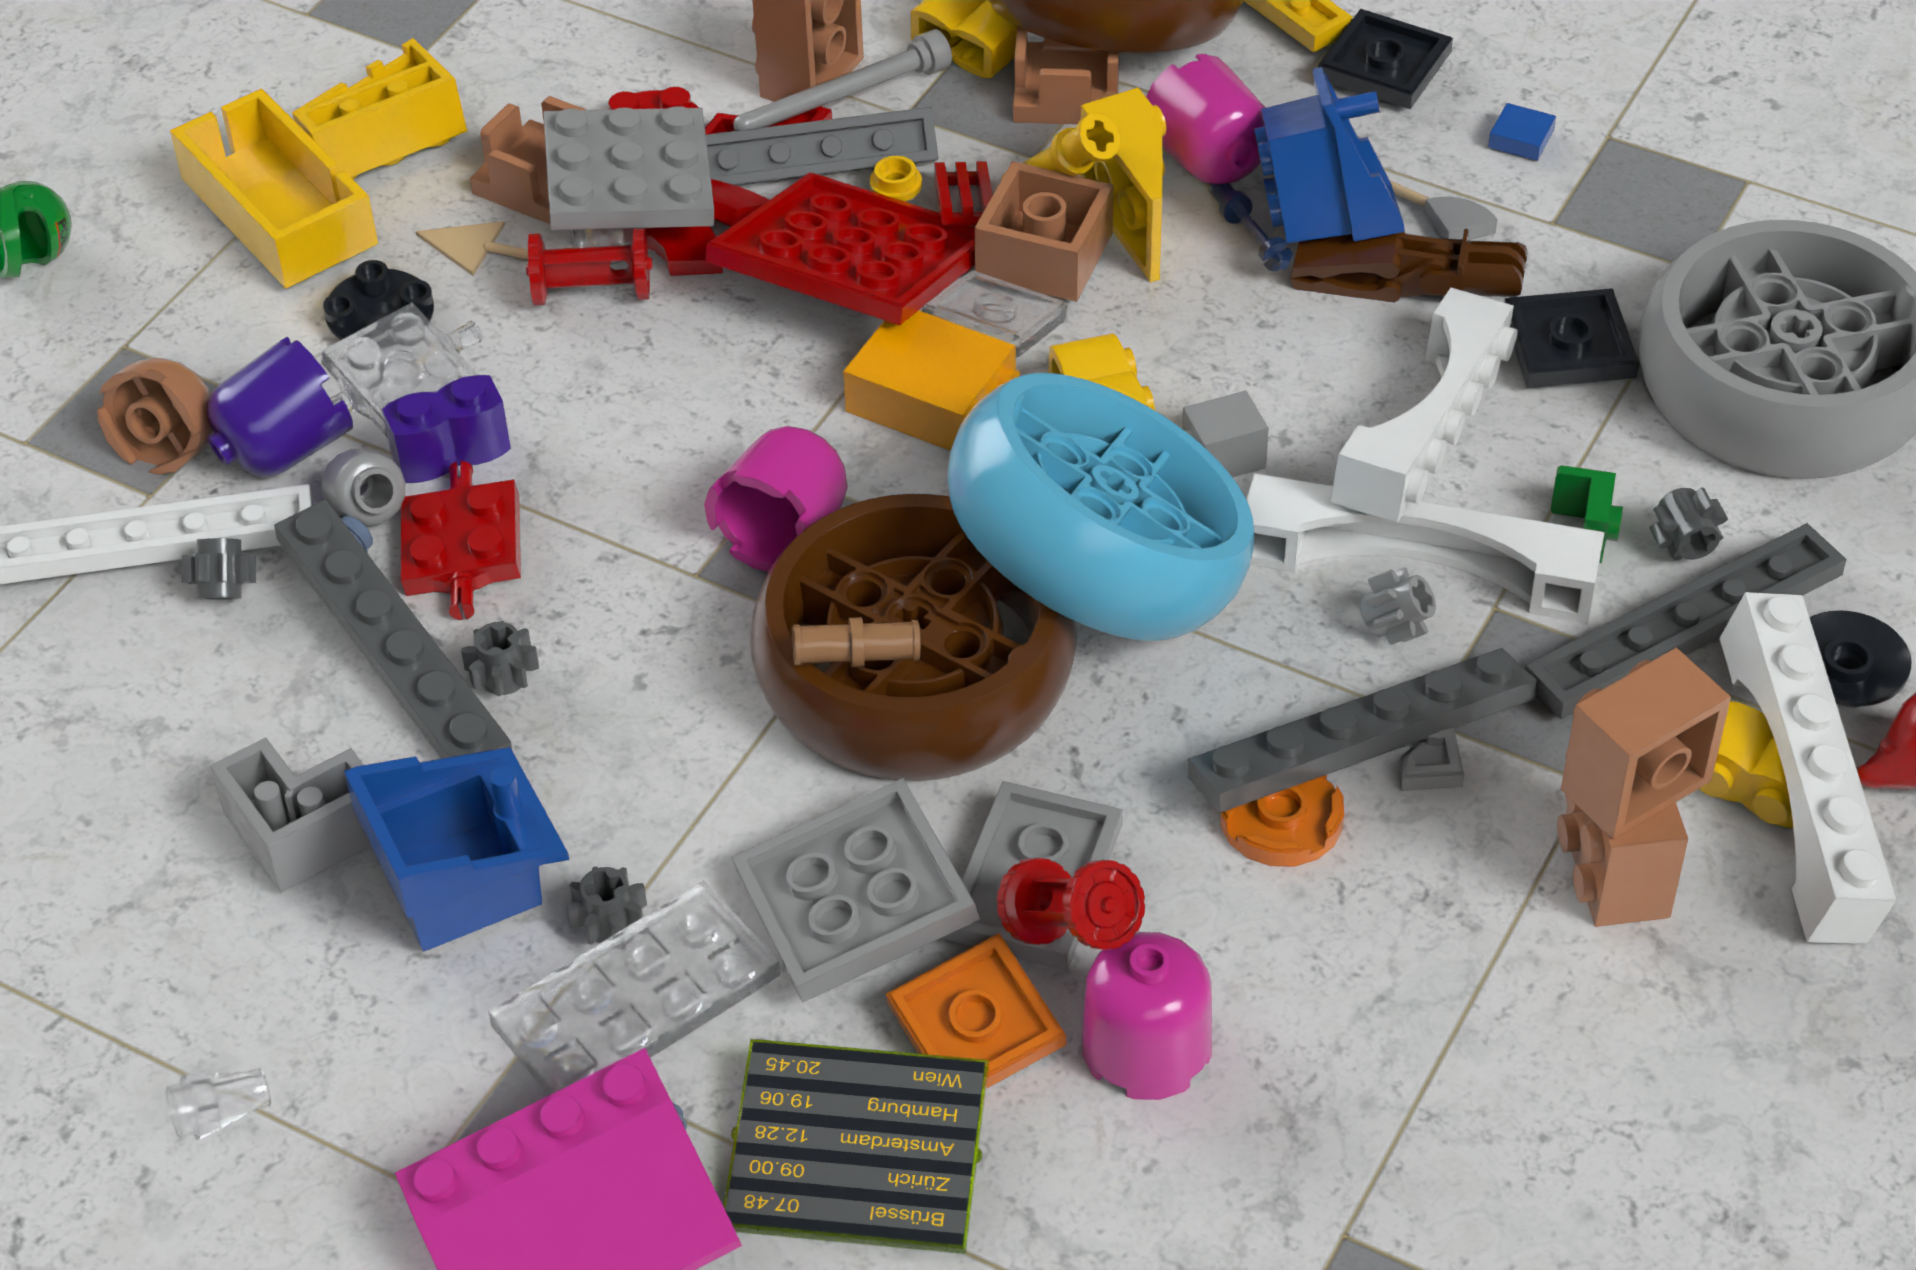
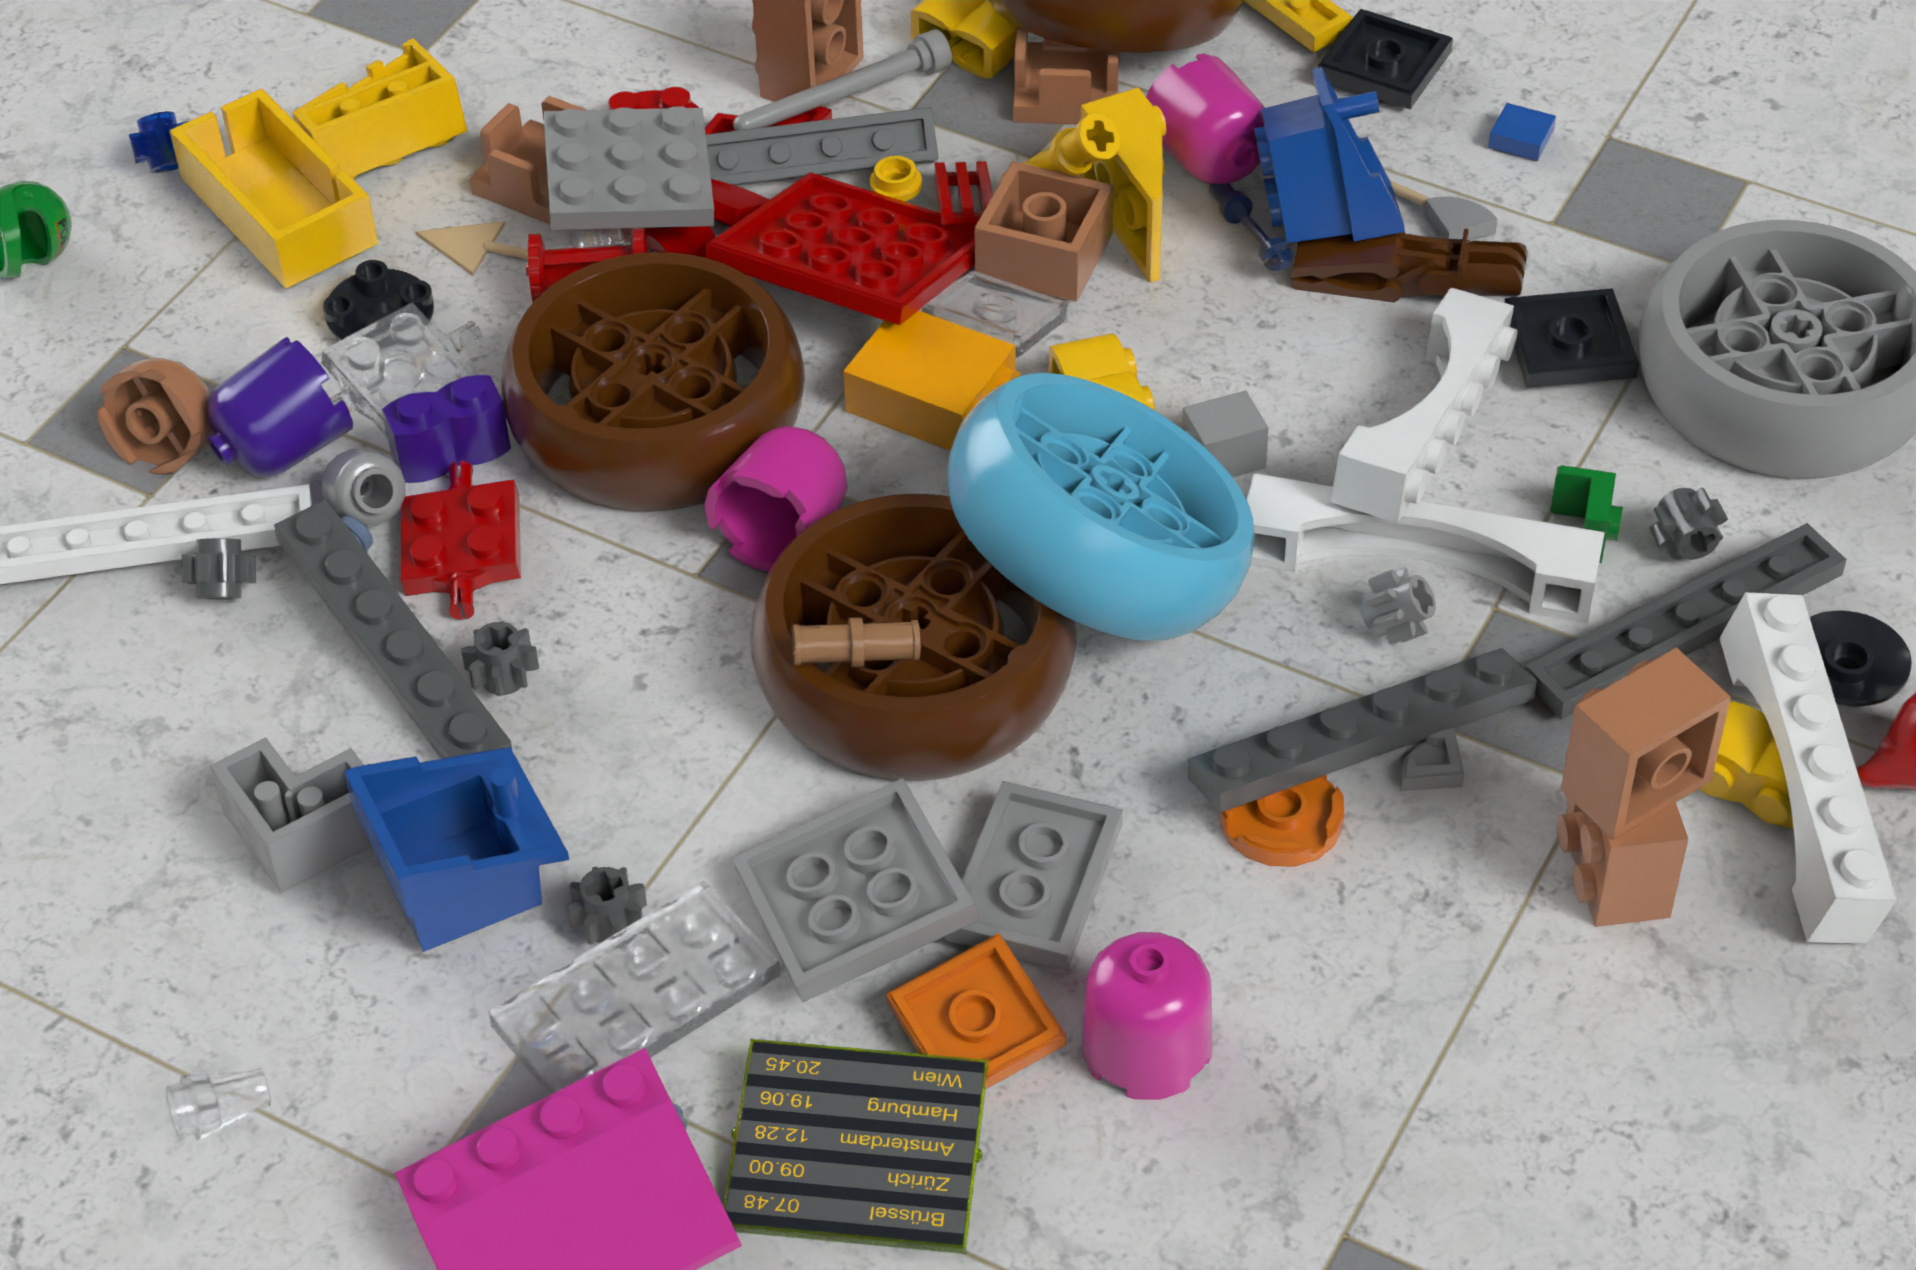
(154, 141): none -> clear blue gear
(649, 378): none -> reddish brown wheel
(1097, 904): red hose -> none

